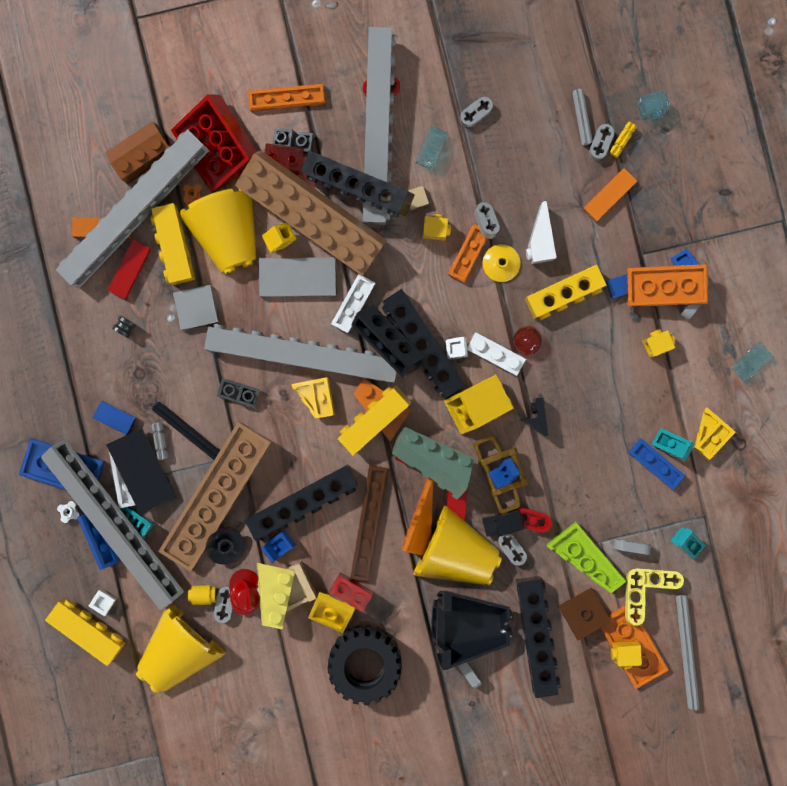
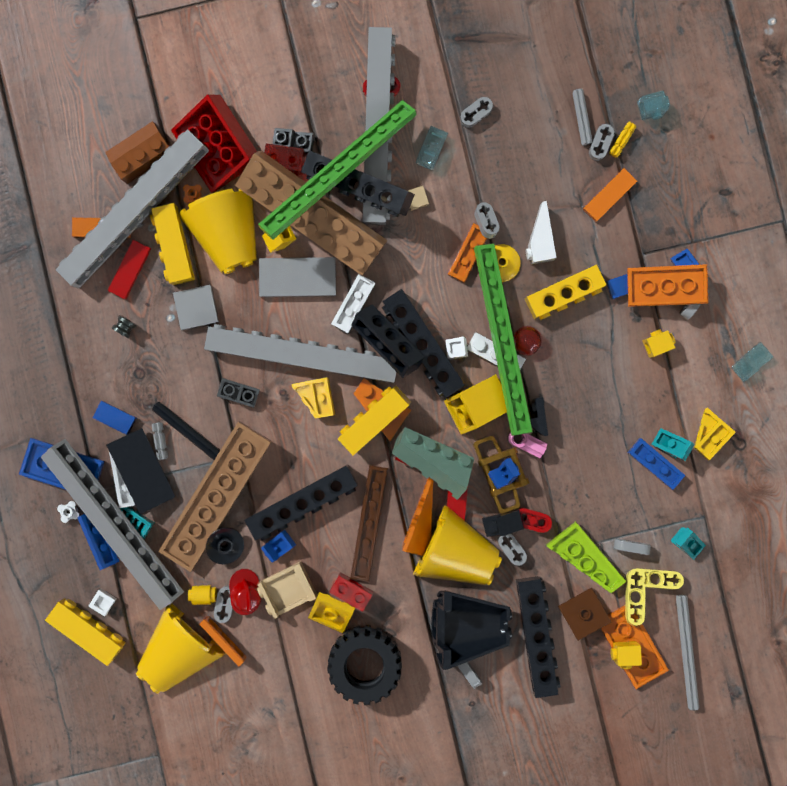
(223, 640): none -> orange tile
(275, 591): light yellow wing -> none
(286, 97): orange tile -> none
(337, 169): none -> bright green plate
(436, 227): yellow brick -> none
(503, 339): none -> bright green plate
(529, 444): none -> bright pink piece

